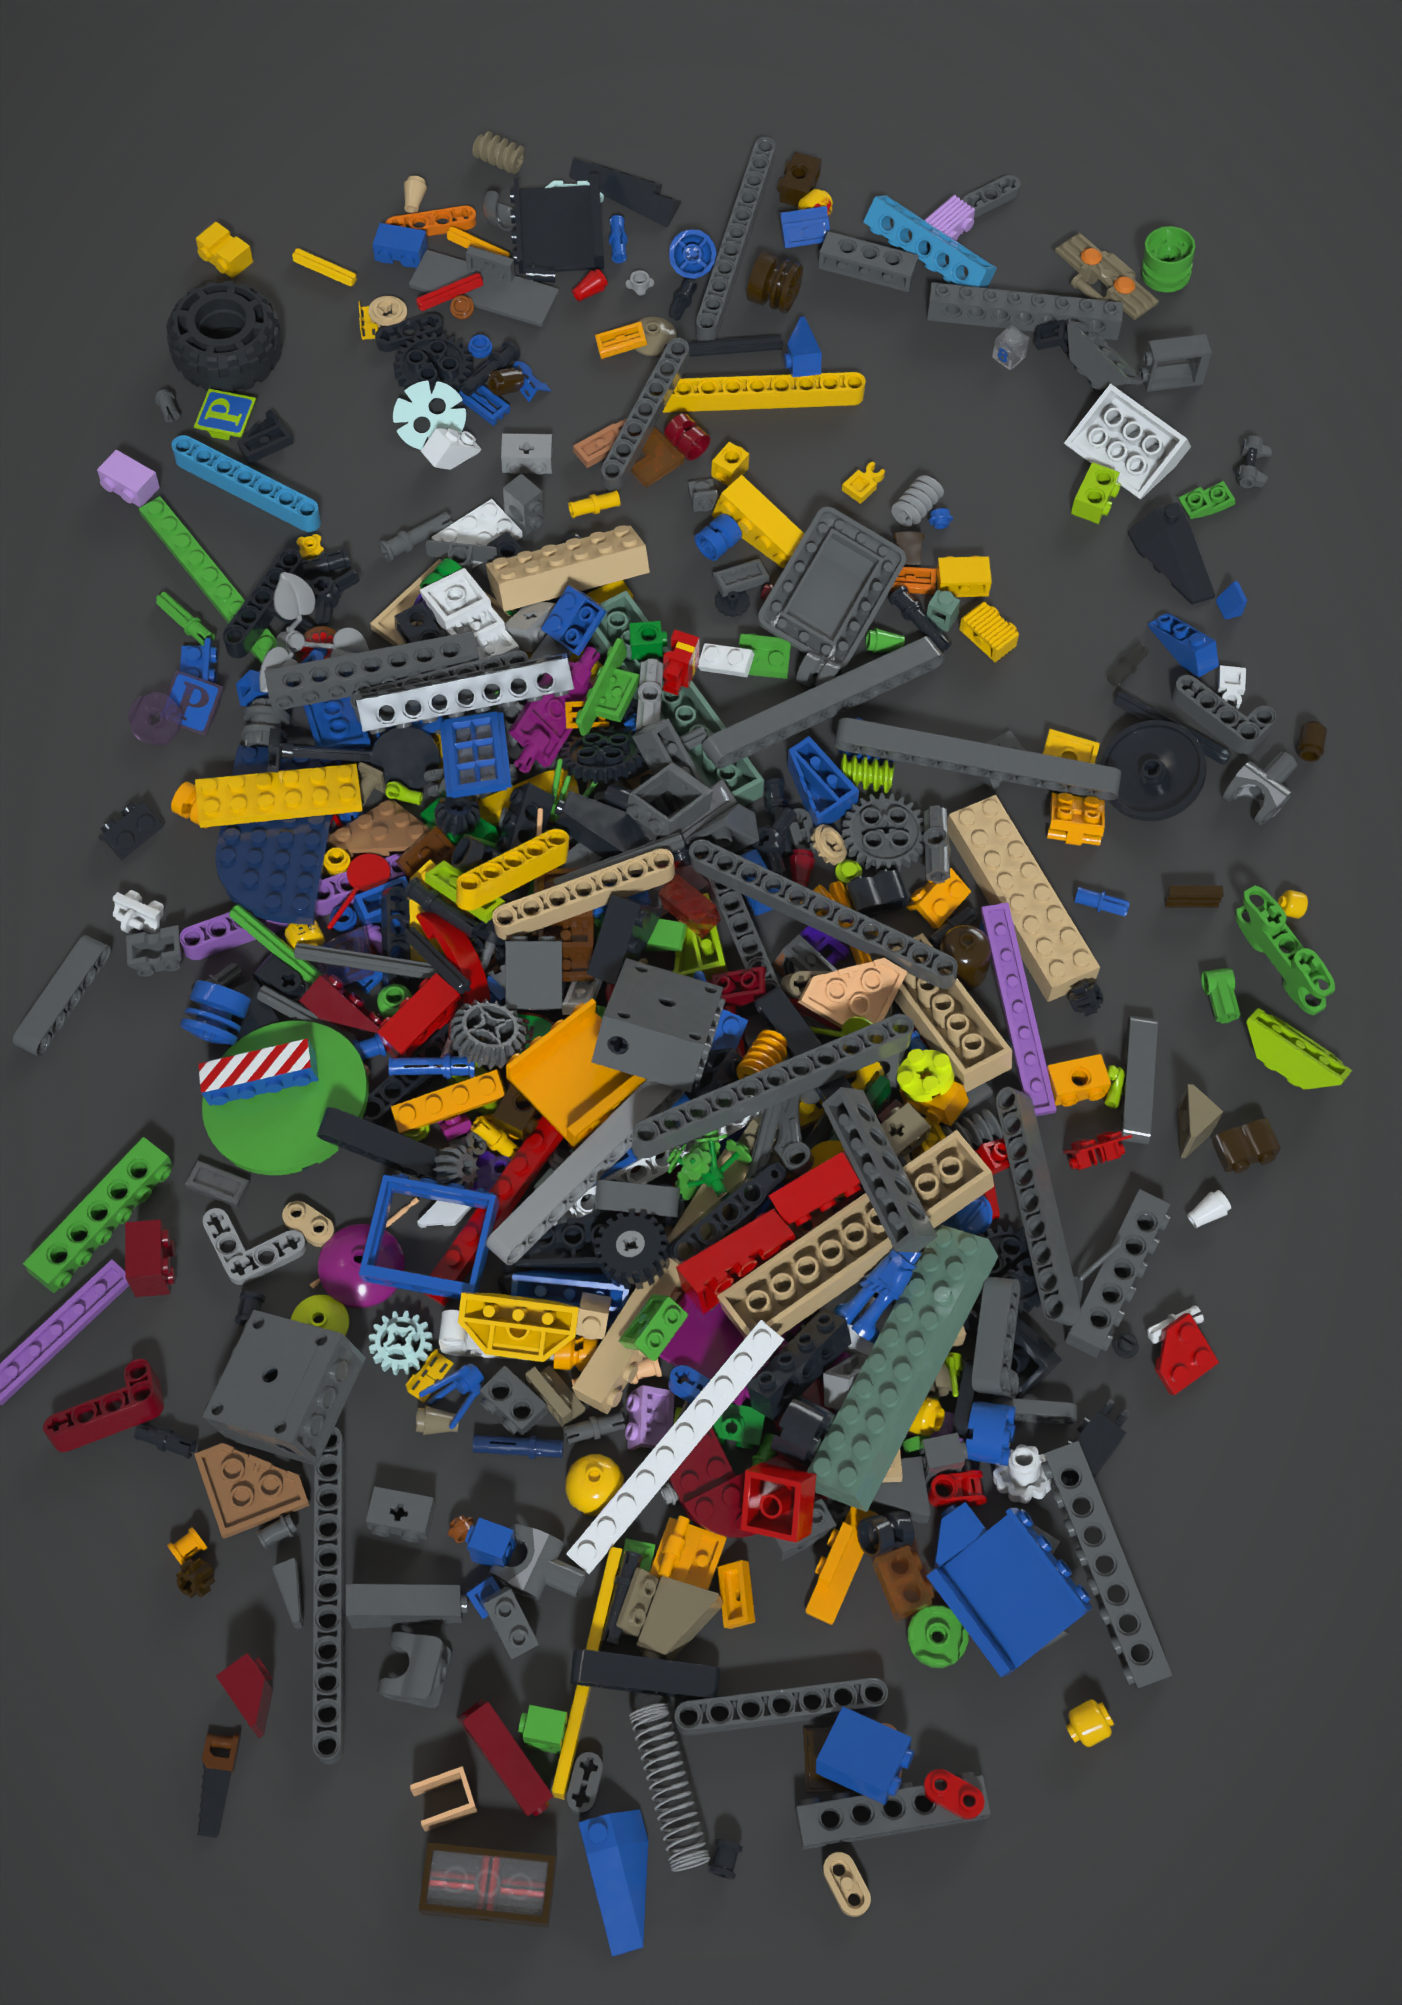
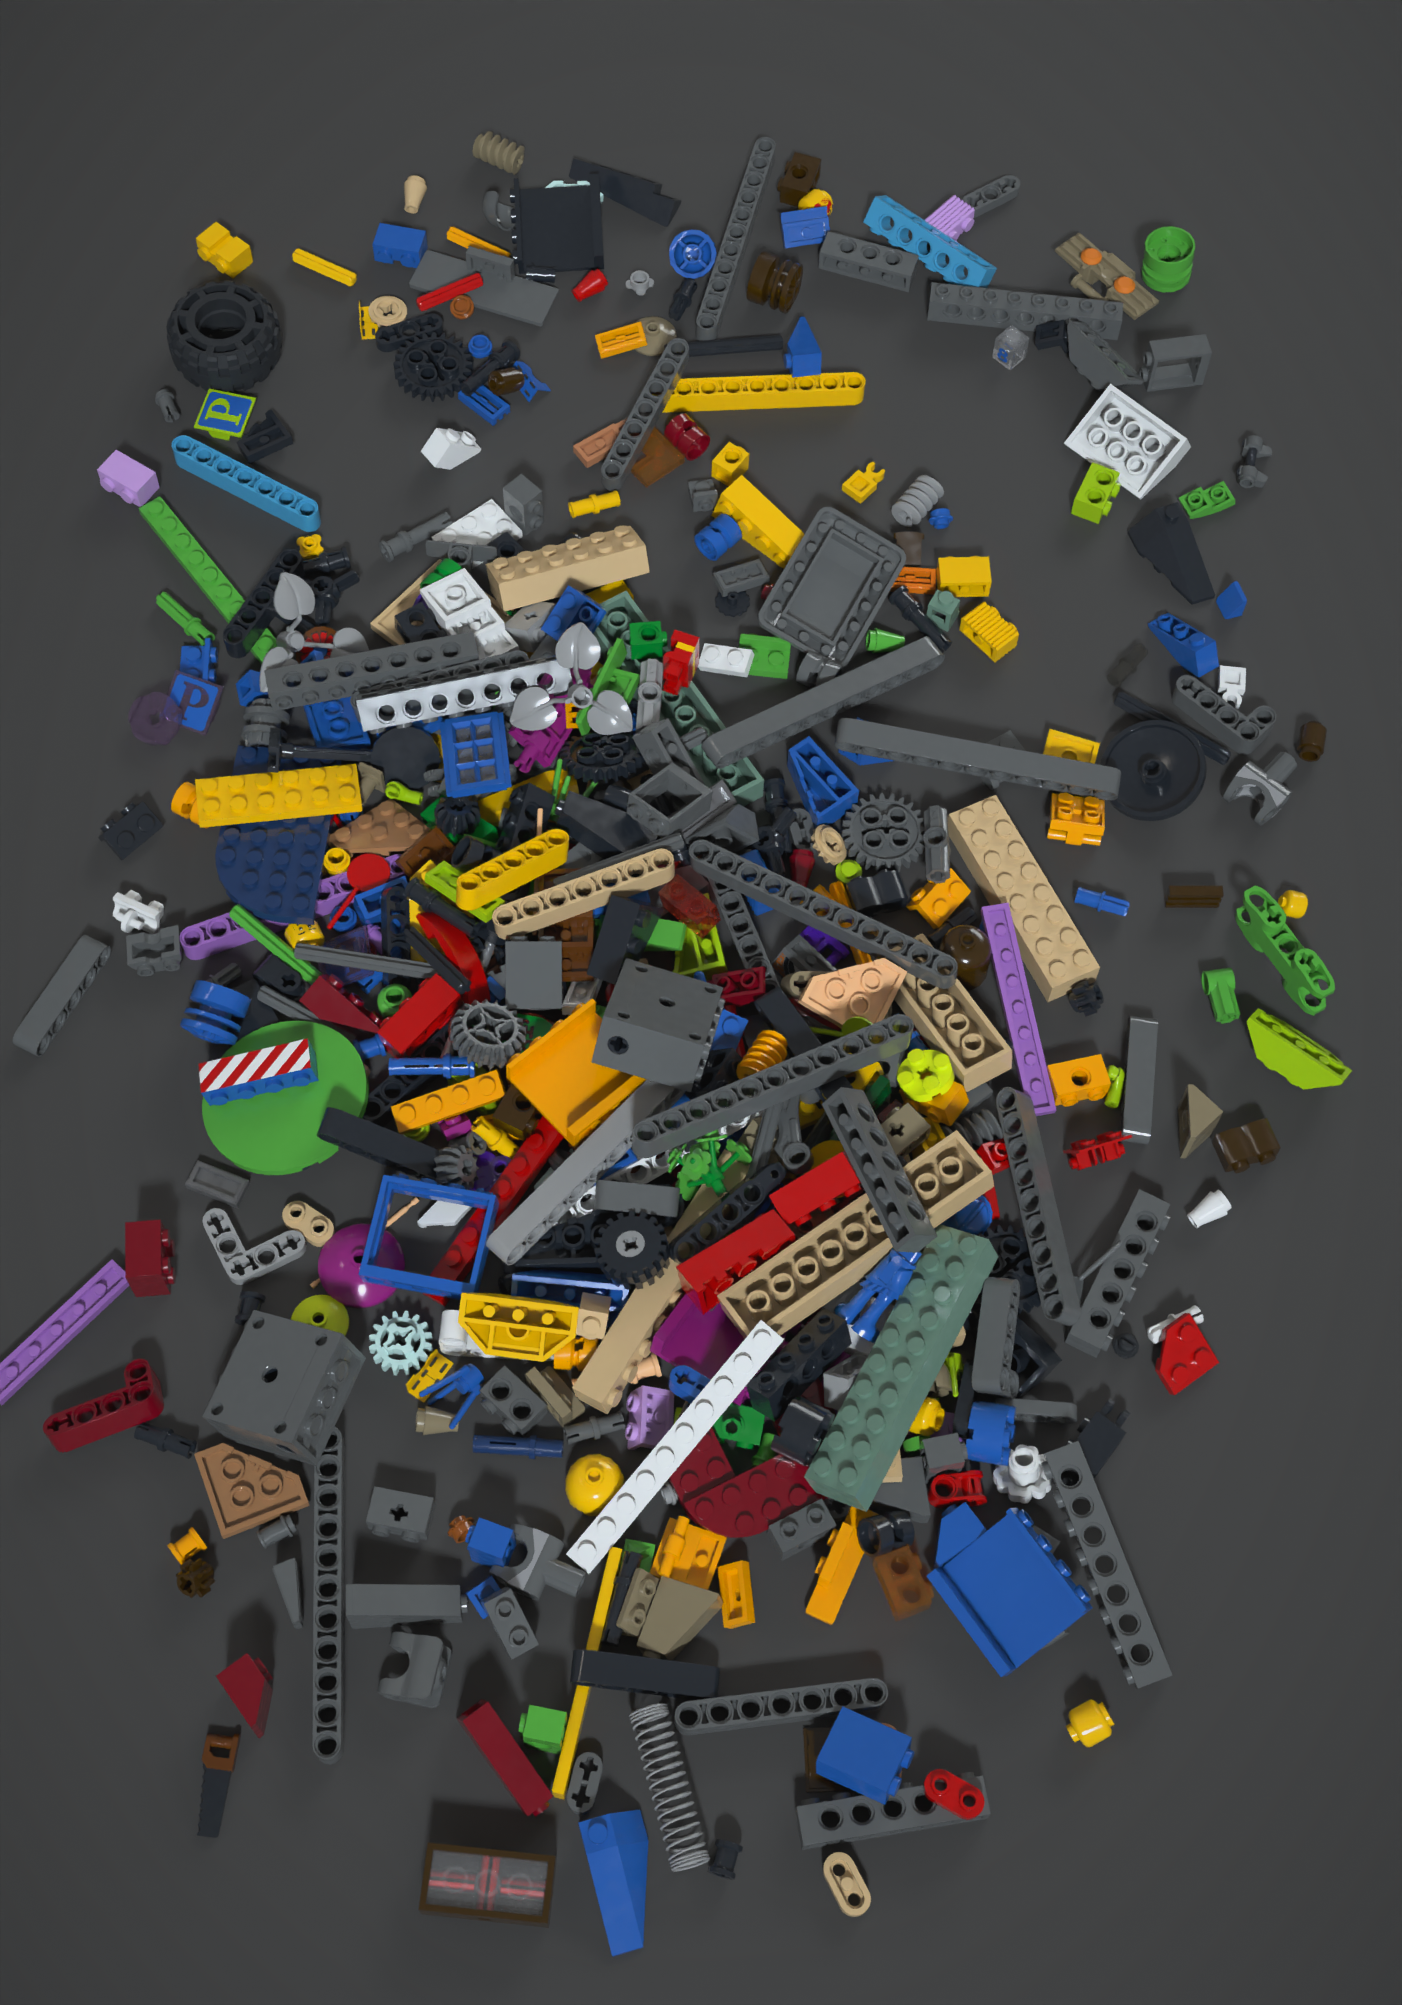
(101, 1199): bright green brick -> none
(421, 397): light aqua piece -> none
(430, 220): orange beam -> none
(439, 1781): light nougat piece -> none
(526, 453): light grey brick -> none
(574, 650): none -> light grey plant
(618, 239): blue pin -> none
(654, 1326): bright green bracket -> none
(778, 1502): red brick -> none
(868, 773): lime piece -> none
(937, 1620): bright green plate -> none

